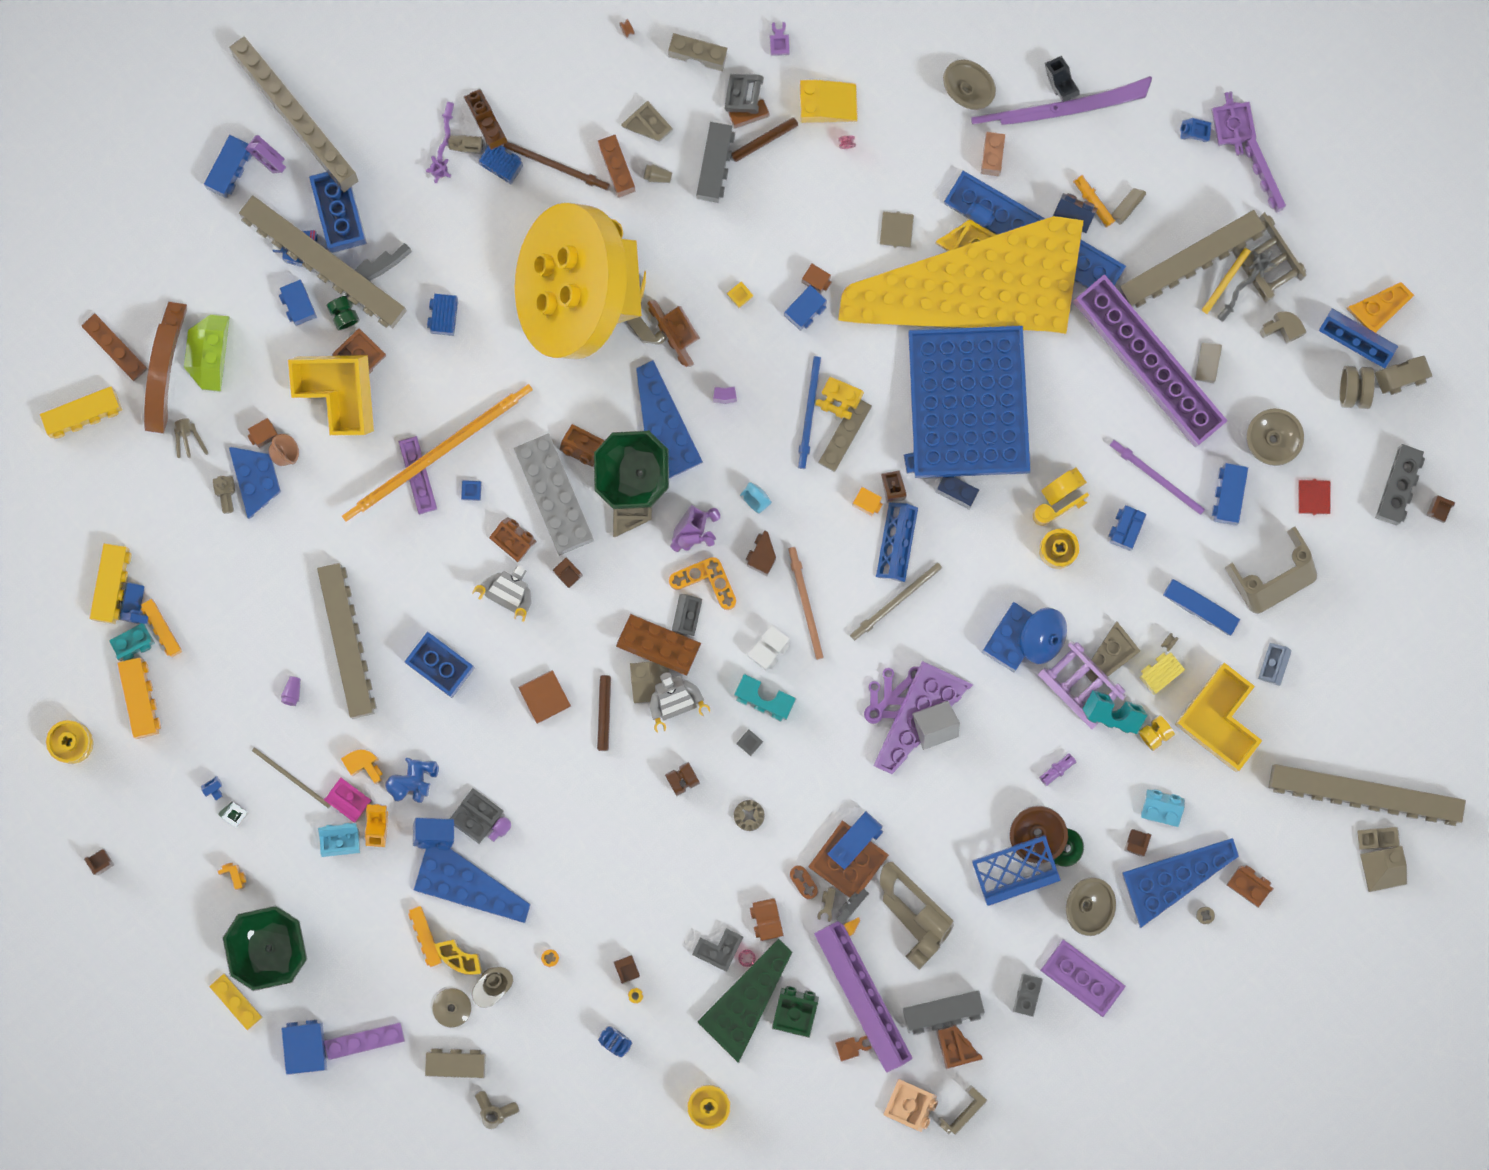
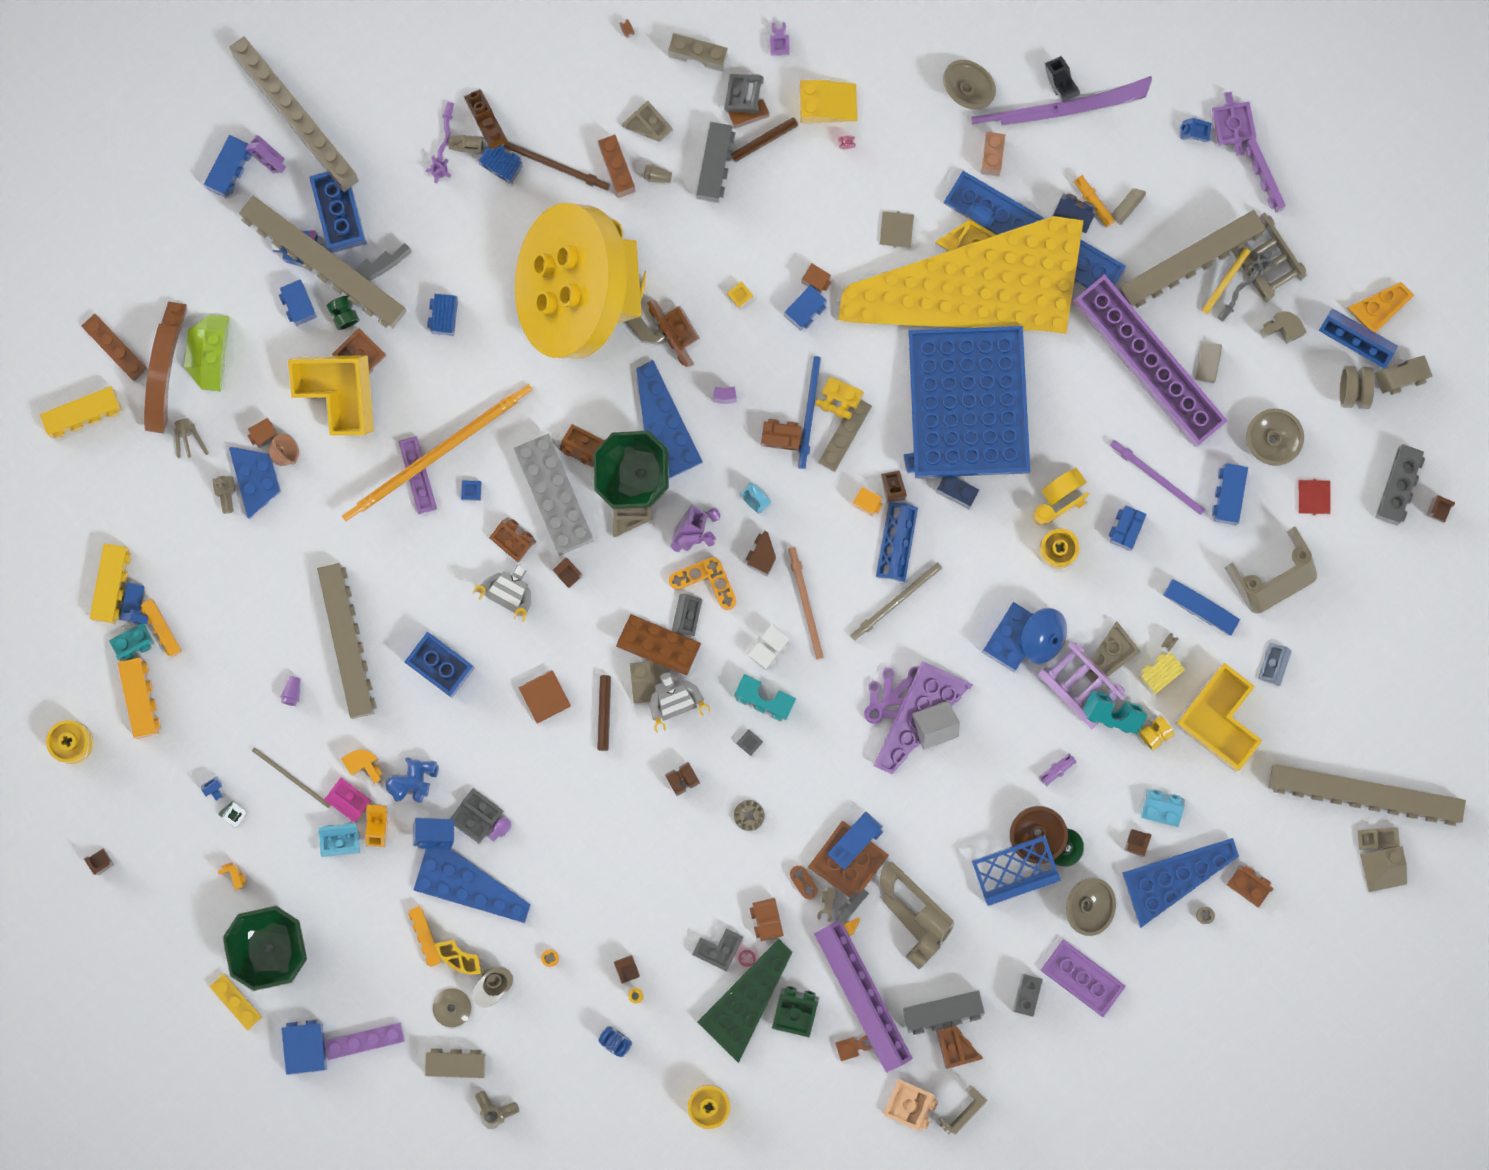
(781, 435): none -> dark orange brick

